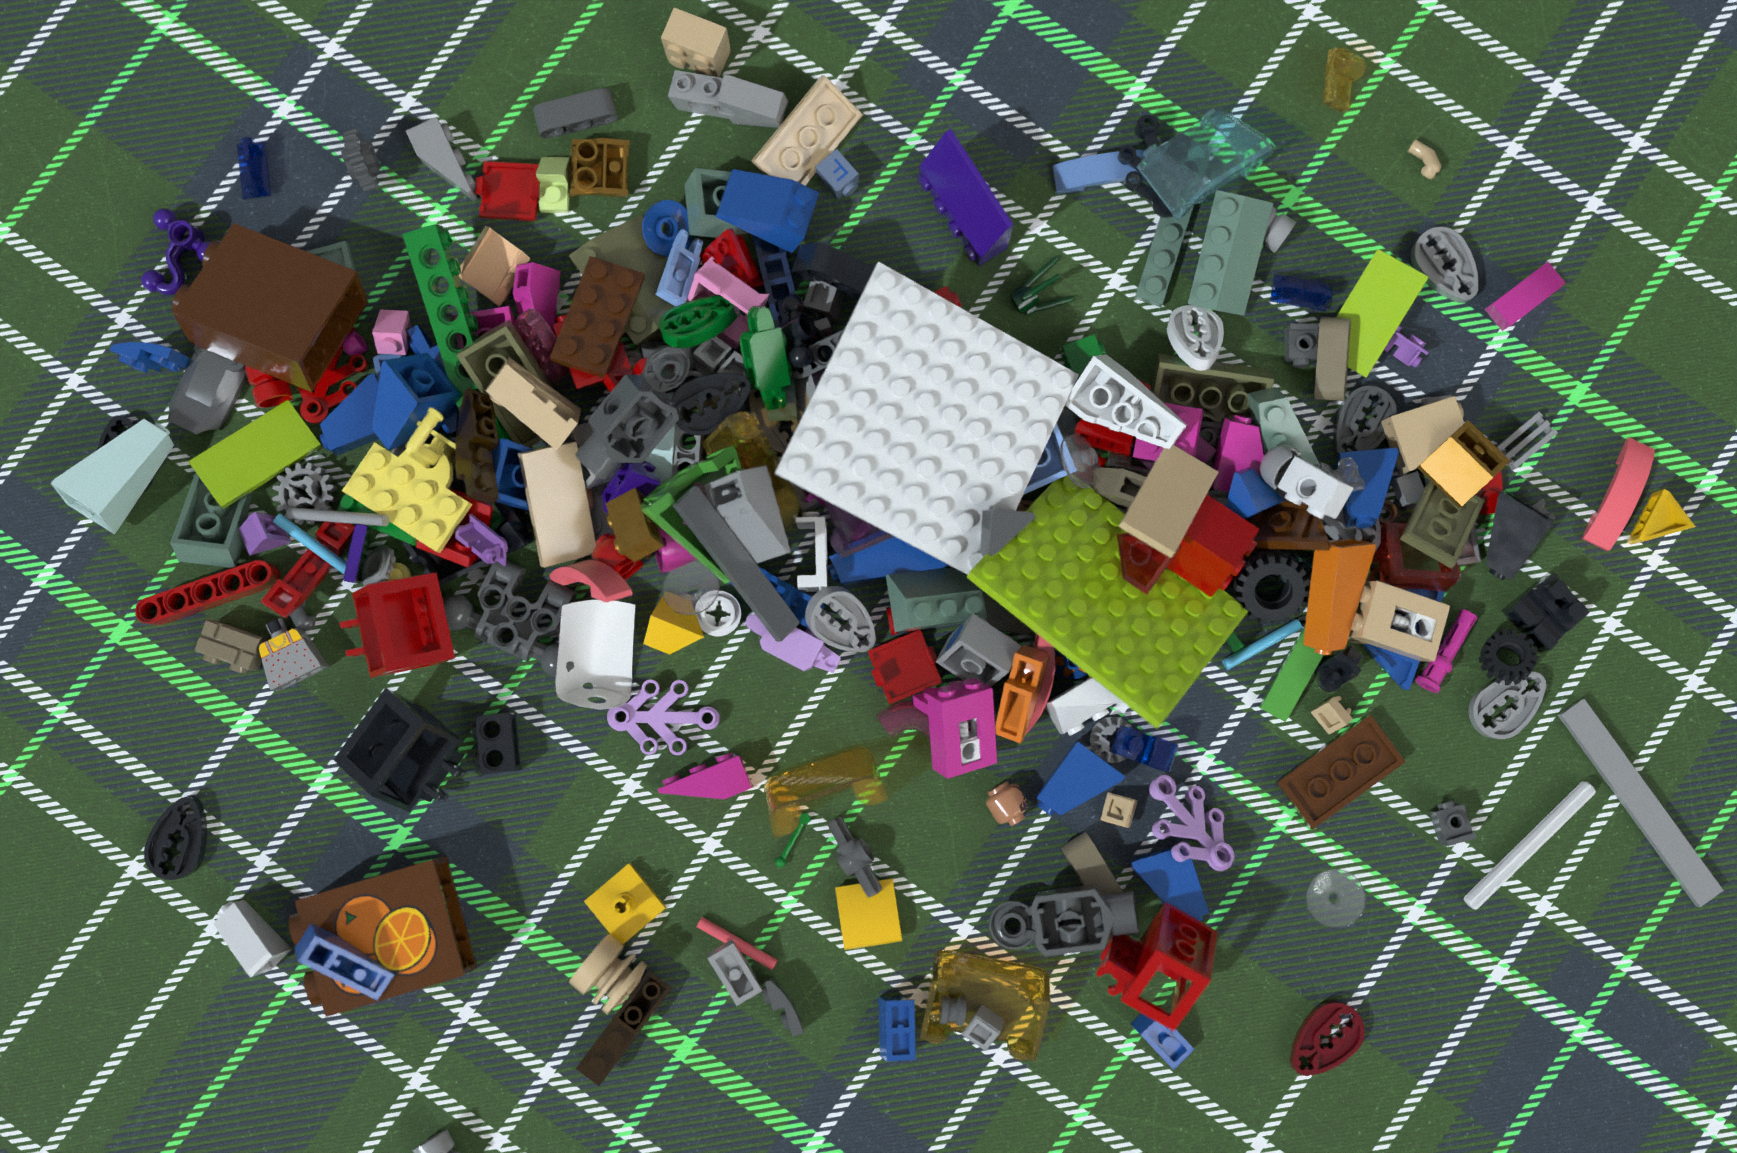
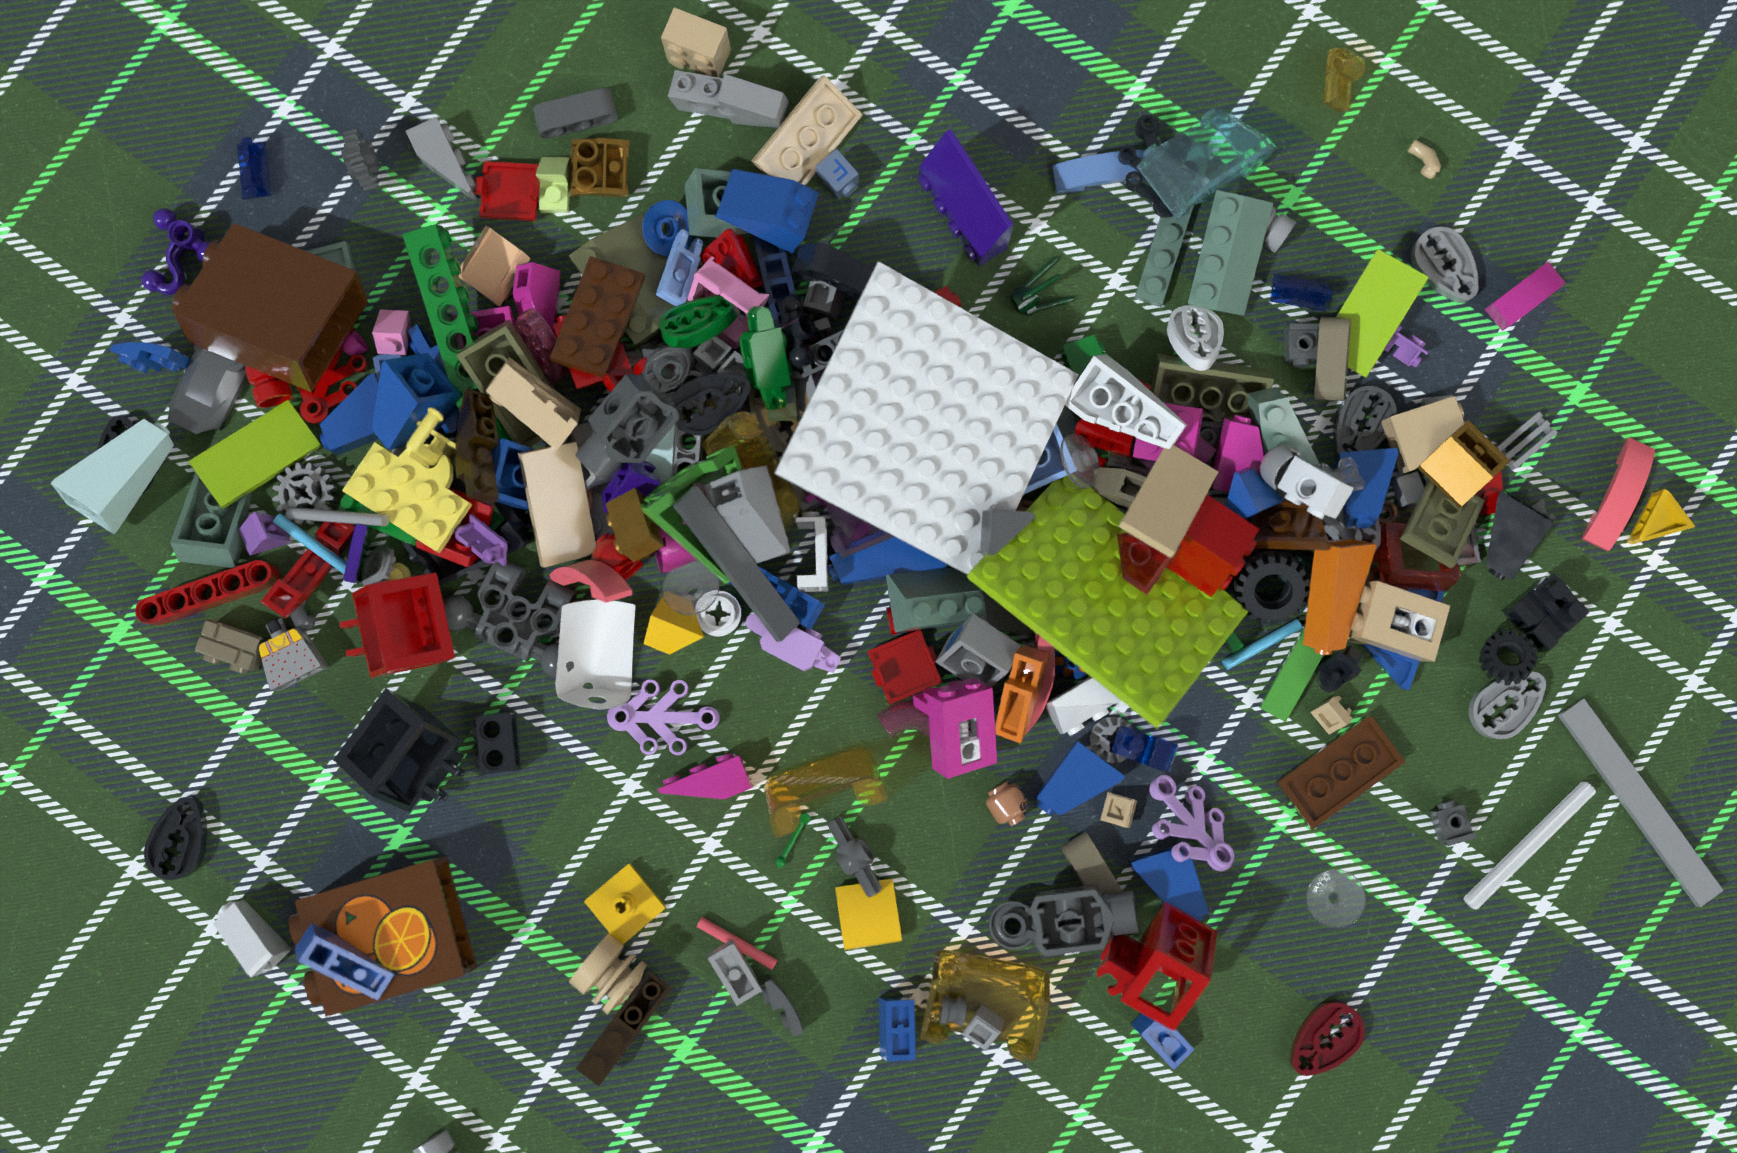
(833, 632): light grey piece -> none
(1436, 671): dark pink pin -> none

